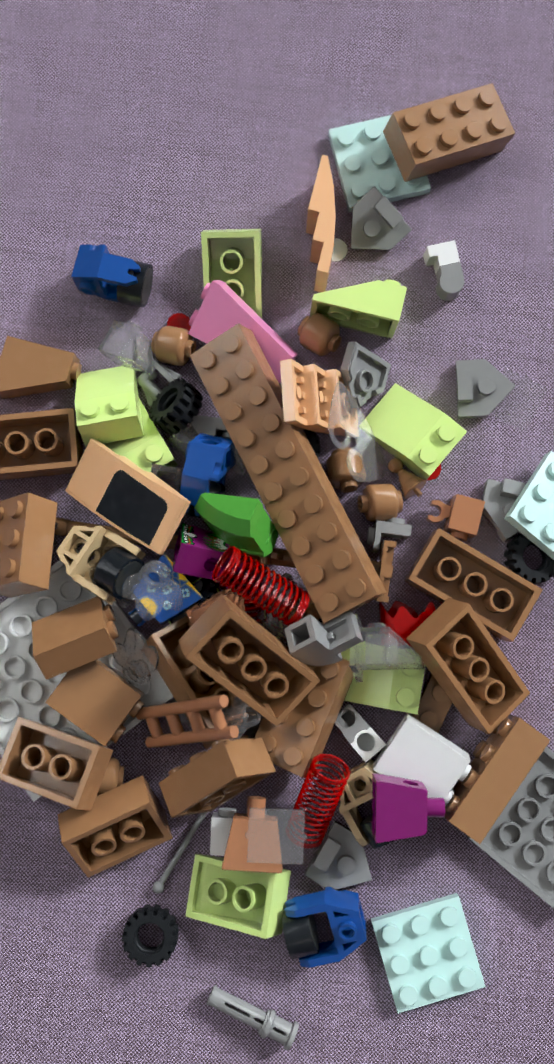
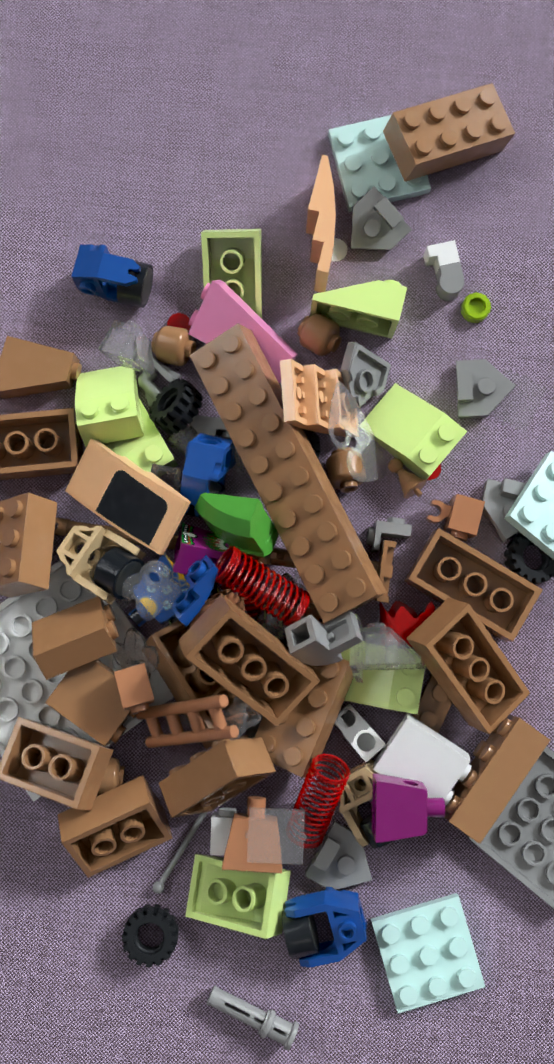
(134, 688): none -> nougat brick
(201, 579): none -> blue slope
(380, 502): medium nougat head -> none
(475, 307): none -> lime tile

